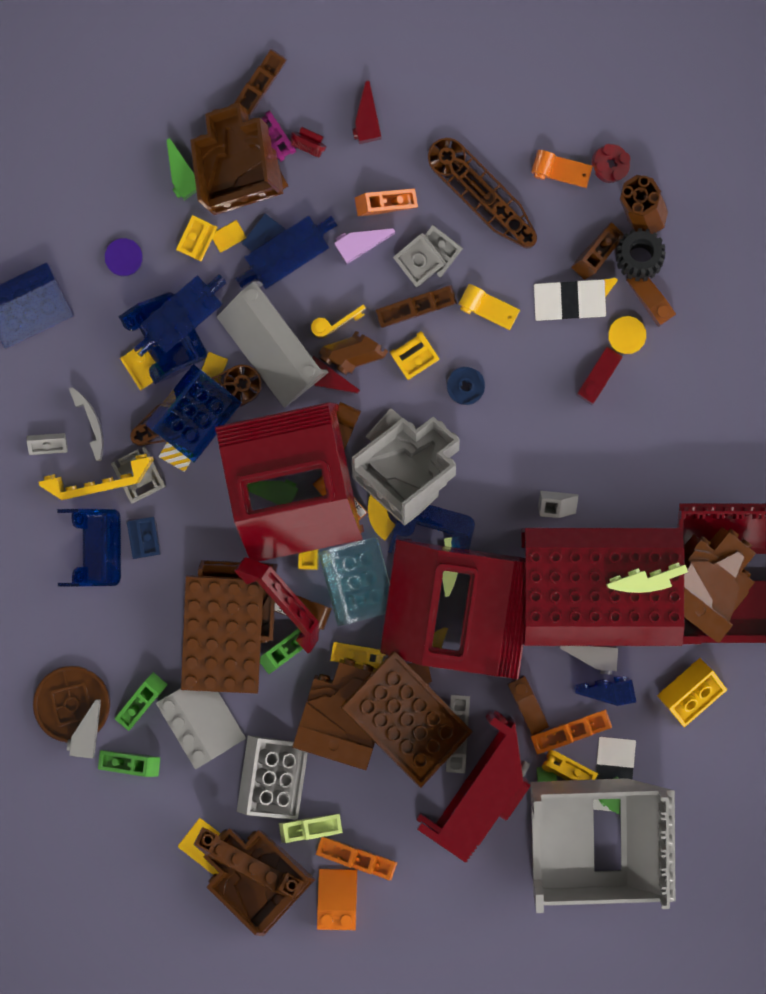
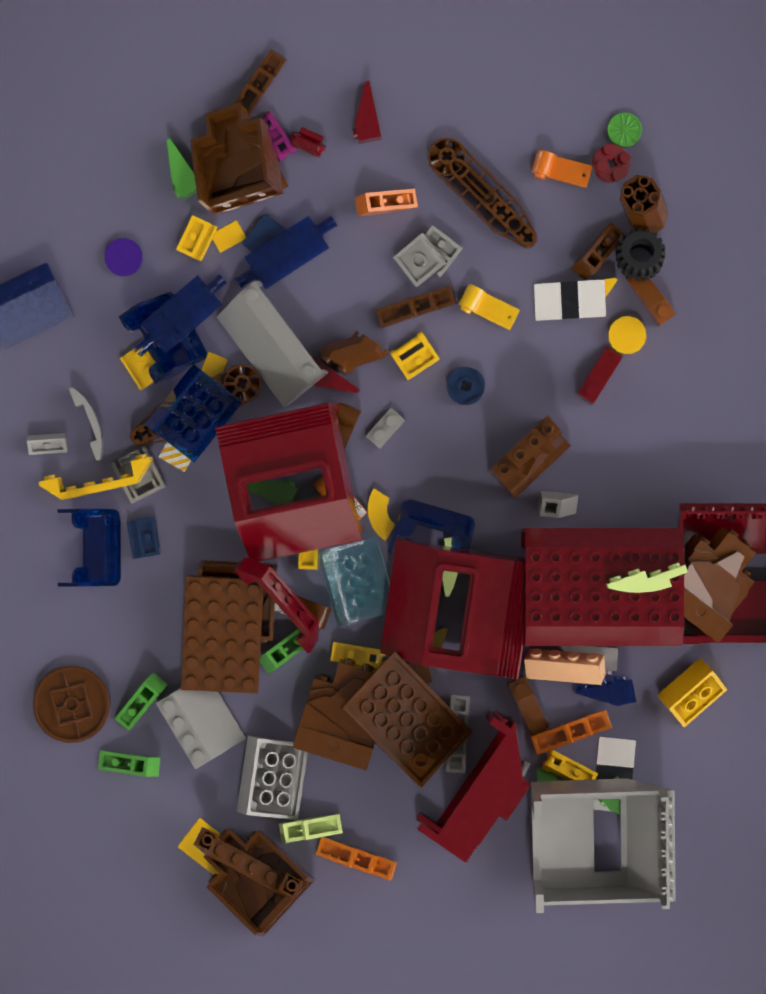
(84, 738): light grey slope -> none
(321, 327): yellow door -> none
(337, 899): orange slope -> none
(358, 243): lavender slope -> none
(407, 466): light grey panel -> none
(530, 457): none -> reddish brown panel
(565, 666): none -> light nougat brick
(624, 129): none -> bright green wheel

